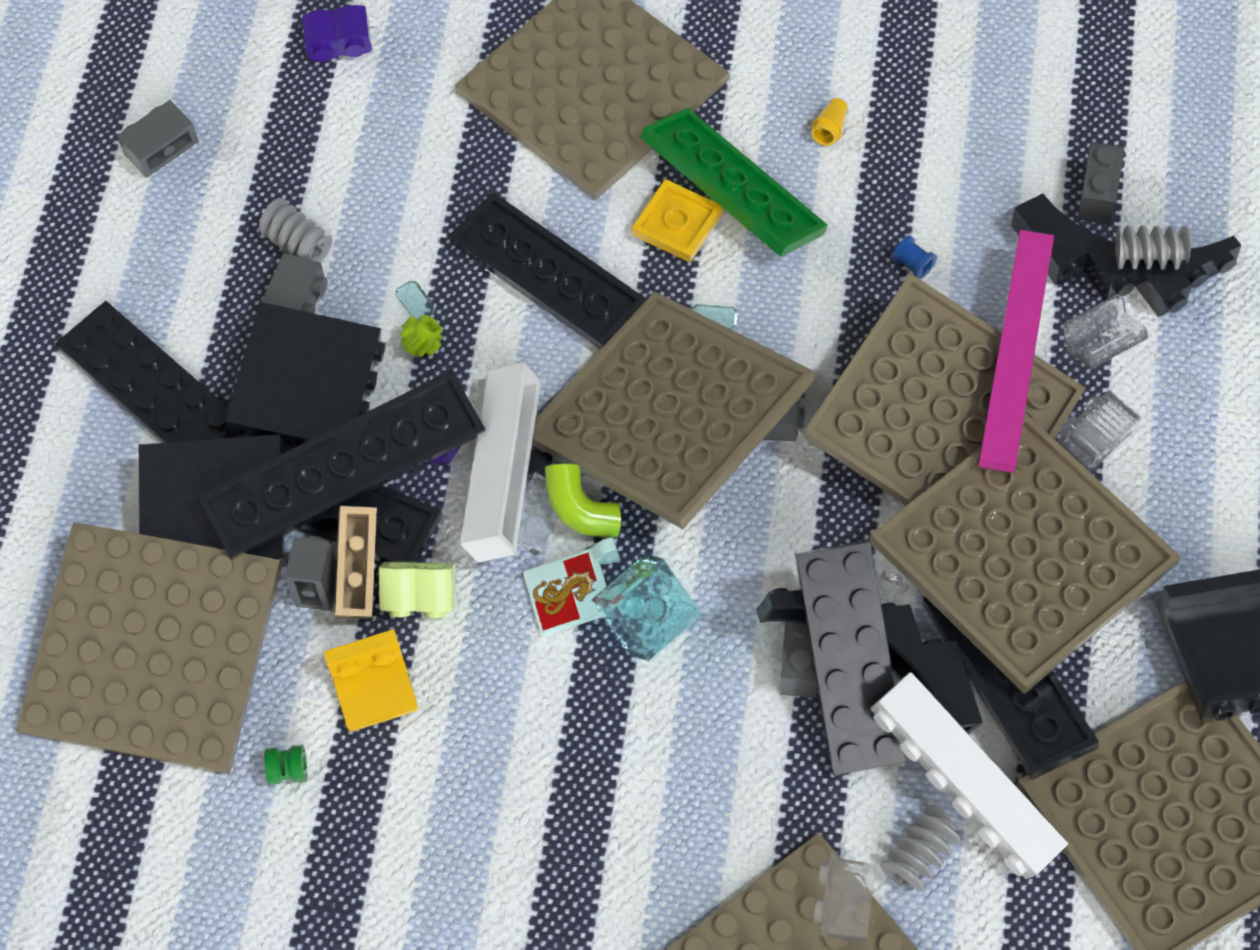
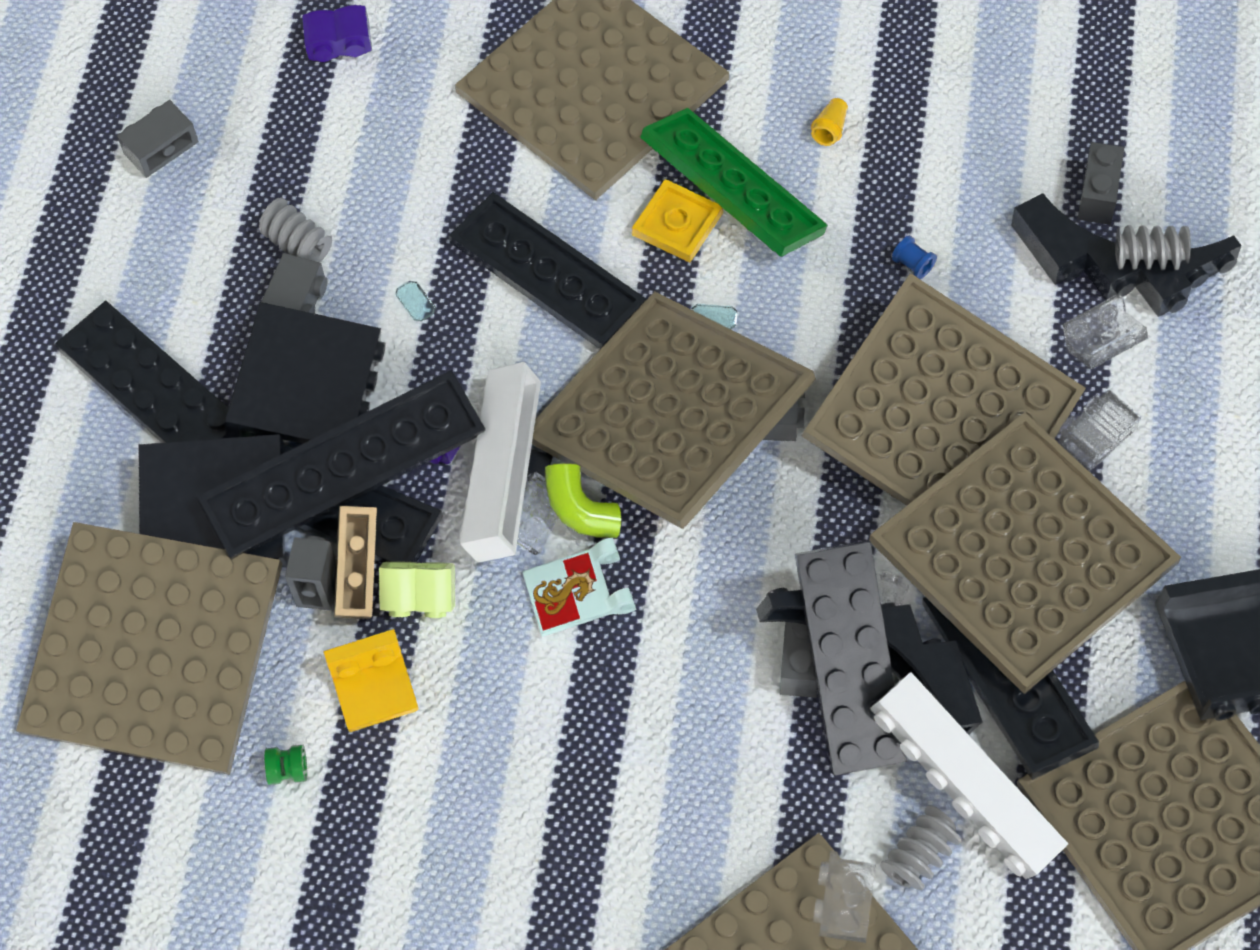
(421, 335): lime gear -> none
(646, 607): clear light blue brick -> none
(1016, 352): dark pink tile -> none

